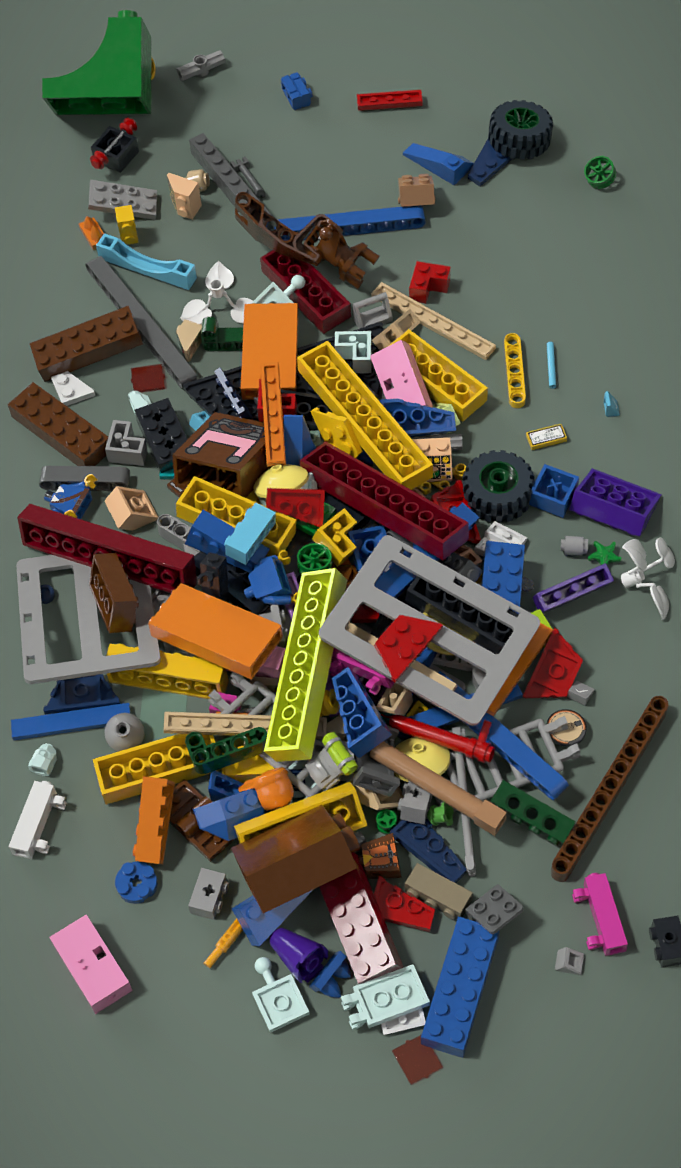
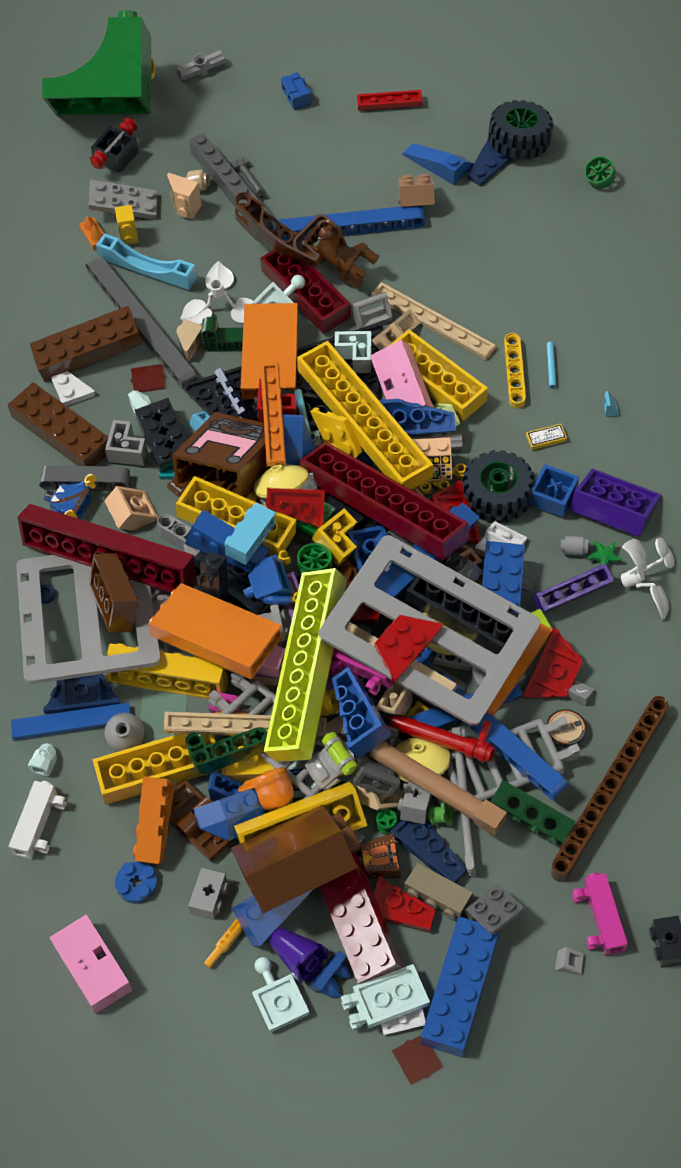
(301, 406): none -> medium azure piece
(428, 278): red brick -> none

